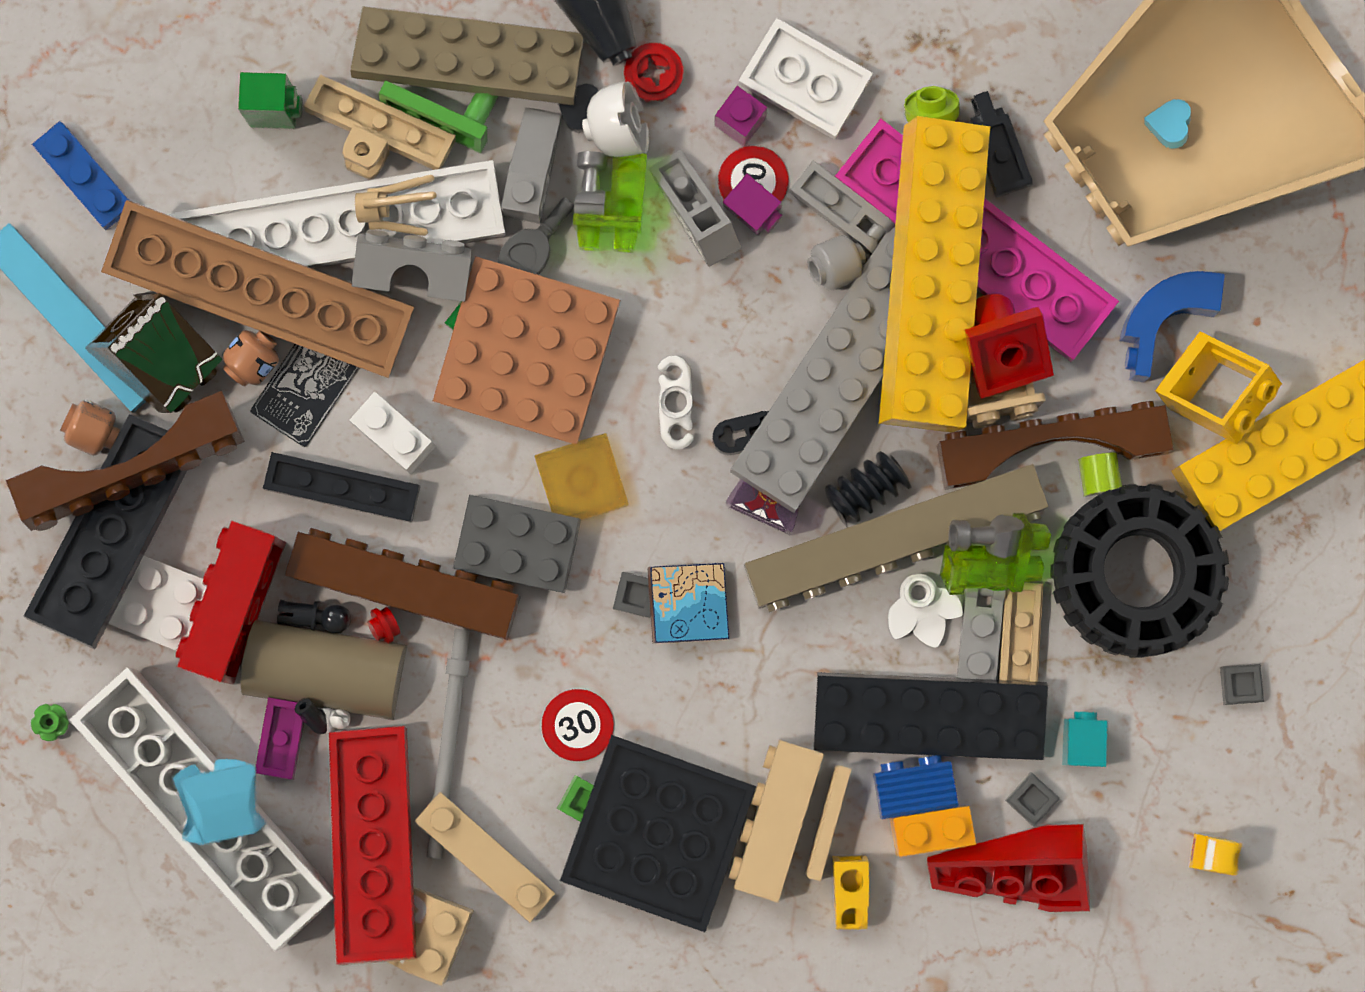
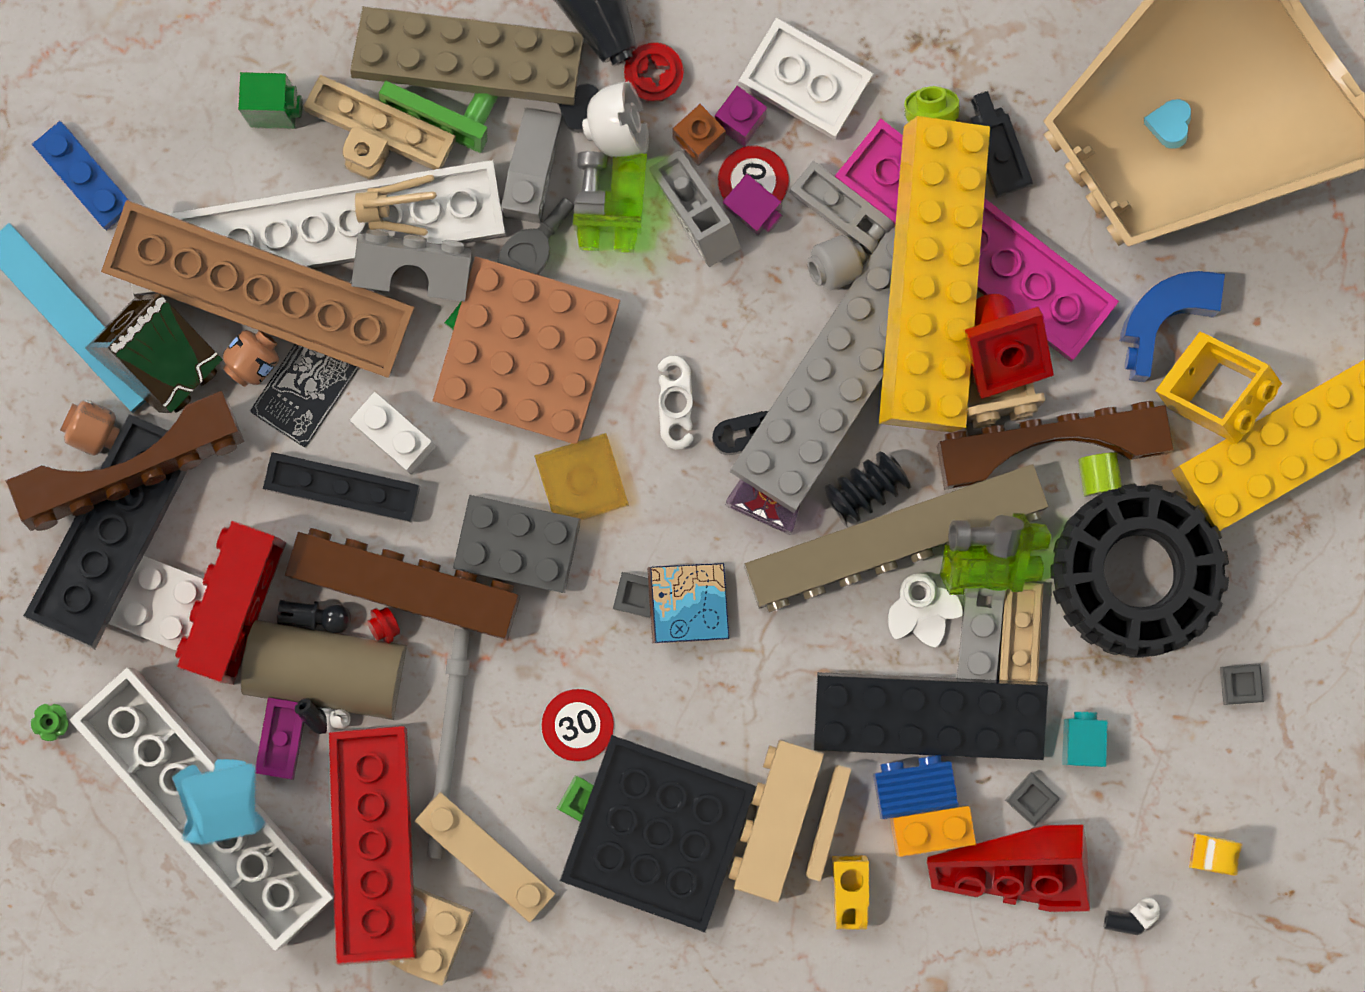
(699, 134): none -> dark orange brick
(1136, 920): none -> arm

